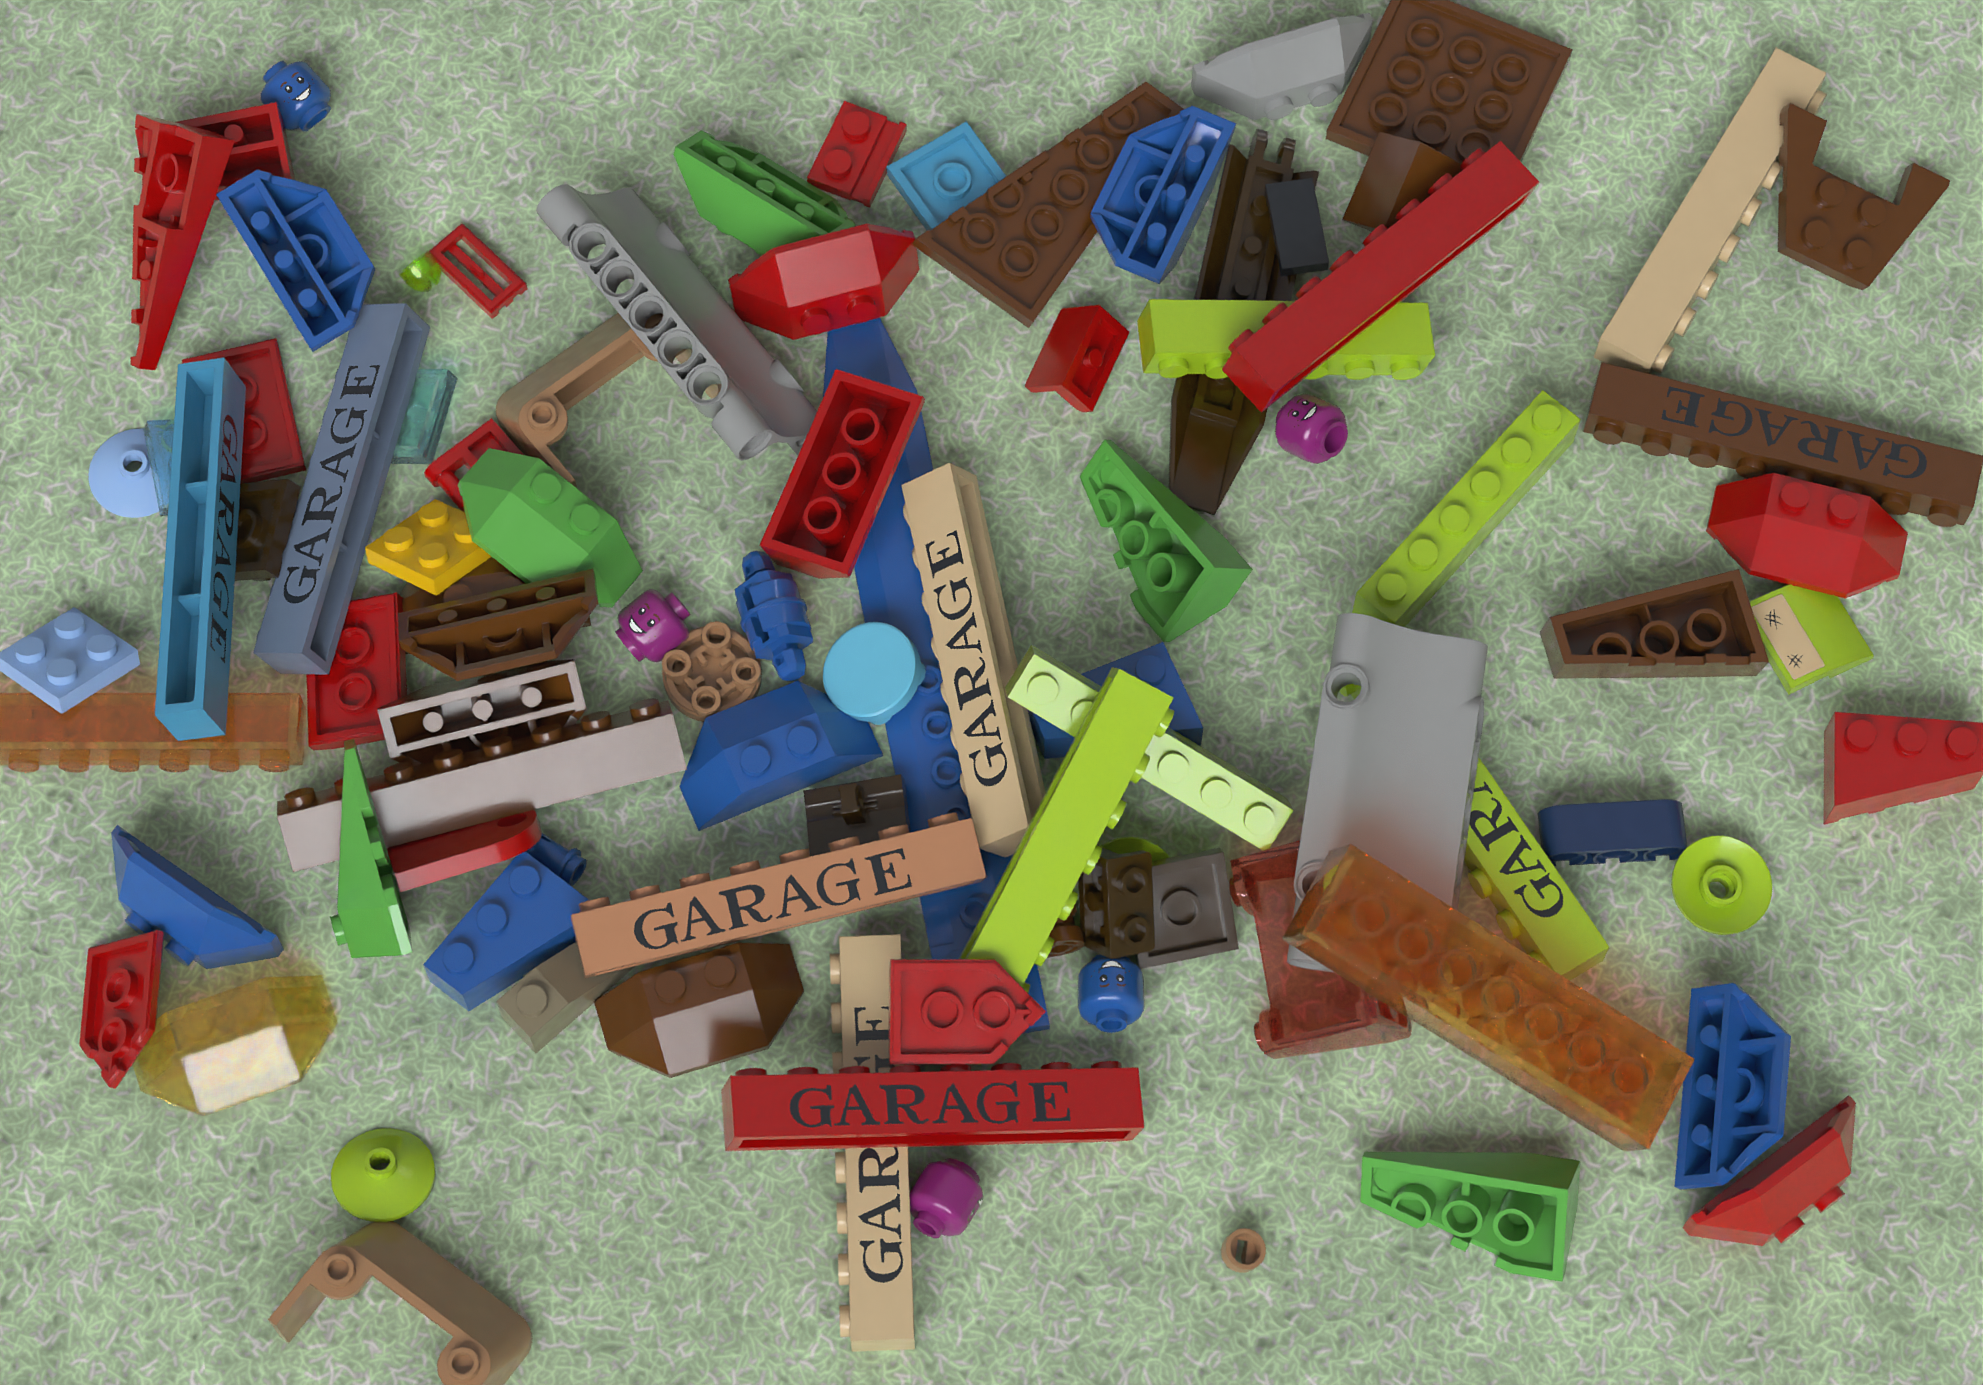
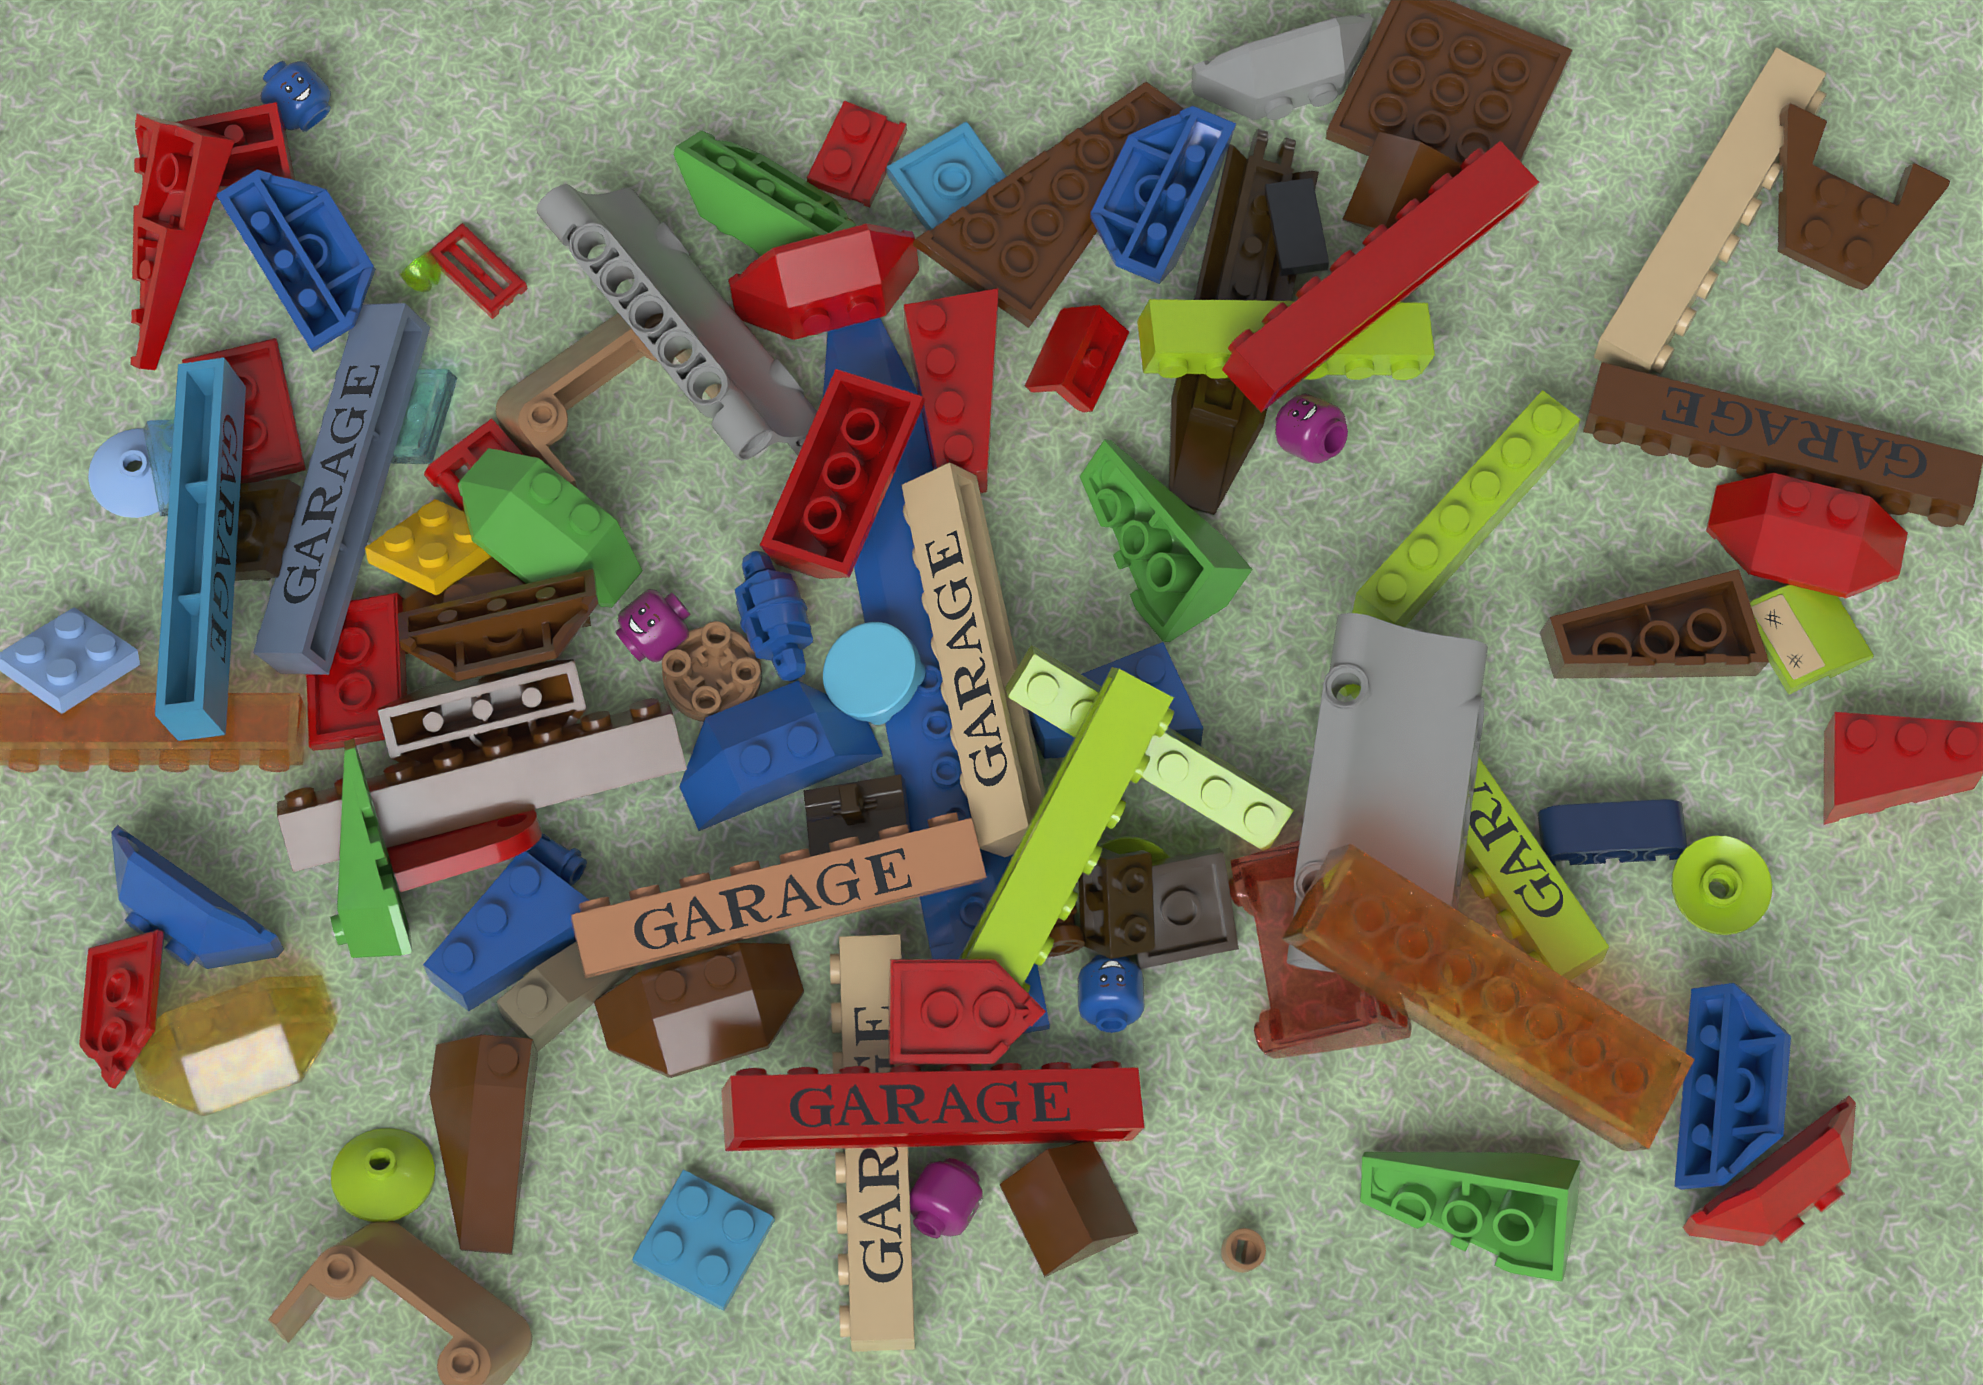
(482, 1125): none -> reddish brown wedge
(703, 1240): none -> dark azure plate
(954, 371): none -> red wedge
(1067, 1206): none -> reddish brown slope

